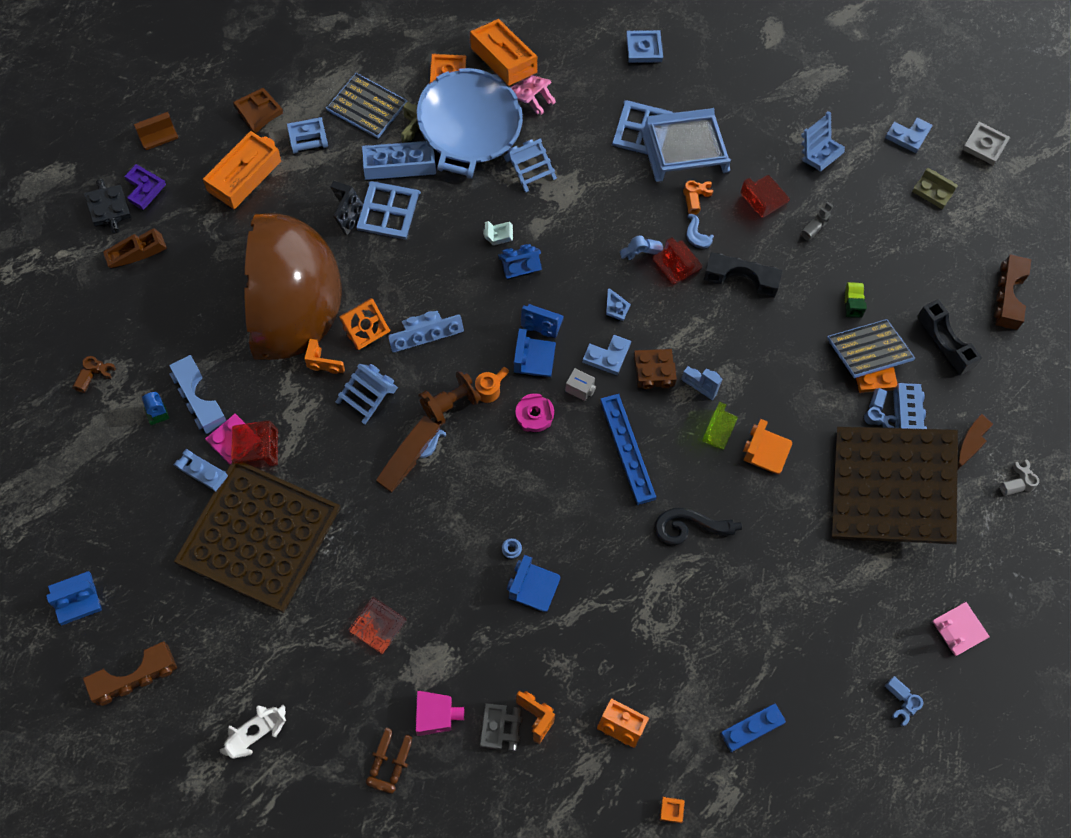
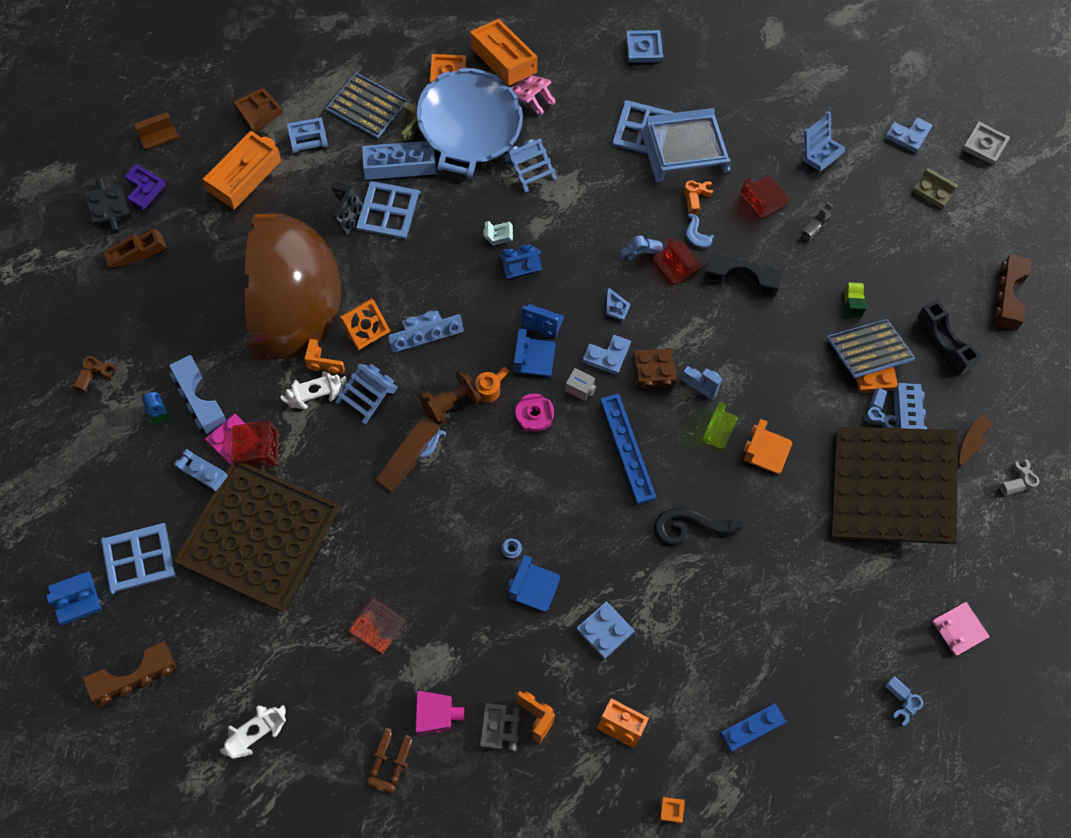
(137, 558): none -> medium blue window
(299, 392): none -> white piece
(605, 630): none -> medium blue plate

